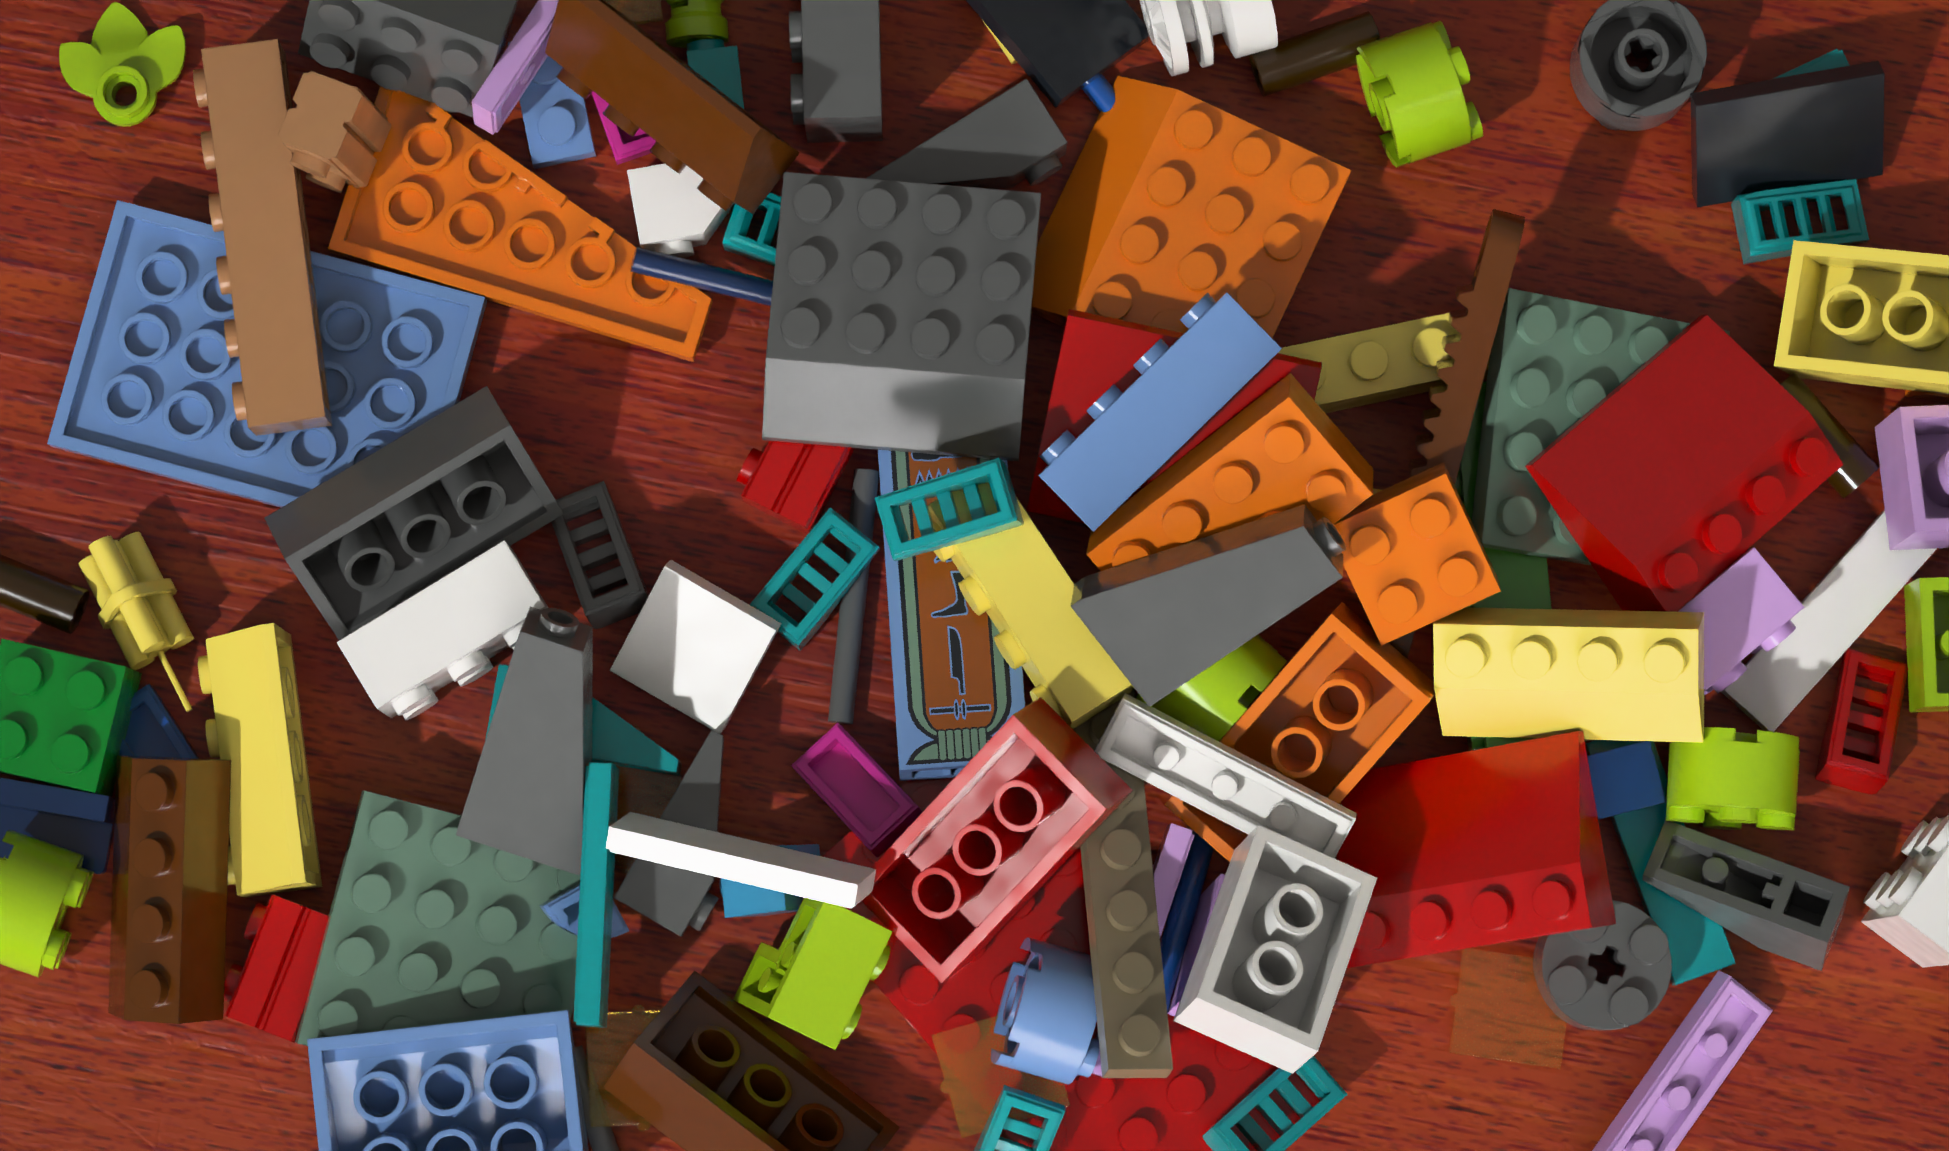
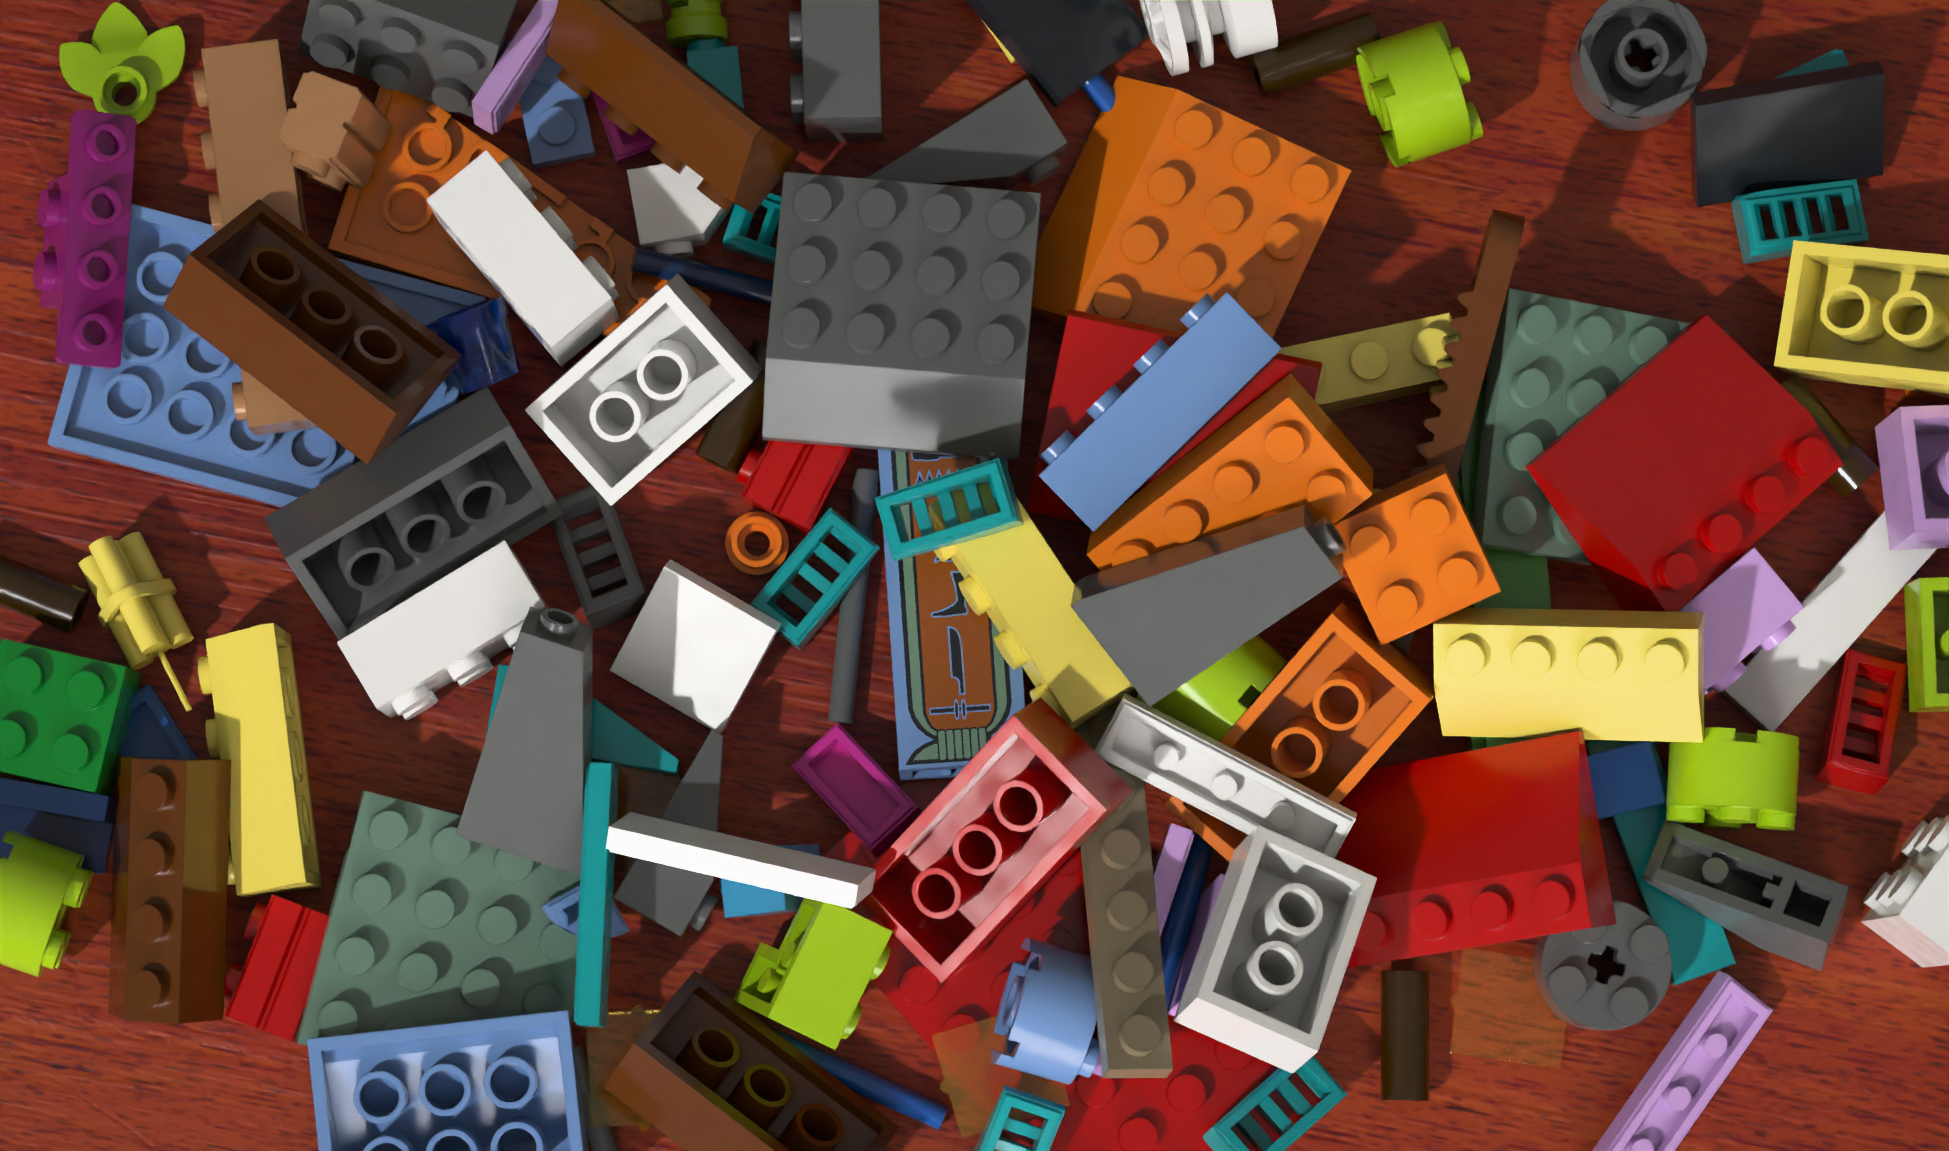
(88, 240): none -> magenta bracket
(310, 330): none -> reddish brown slope
(483, 340): none -> clear blue piece
(526, 255): none -> white brick
(644, 389): none -> white brick
(738, 423): none -> dark brown piece
(757, 523): none -> orange plate
(875, 1086): none -> blue bar
(1405, 1035): none -> dark brown piece

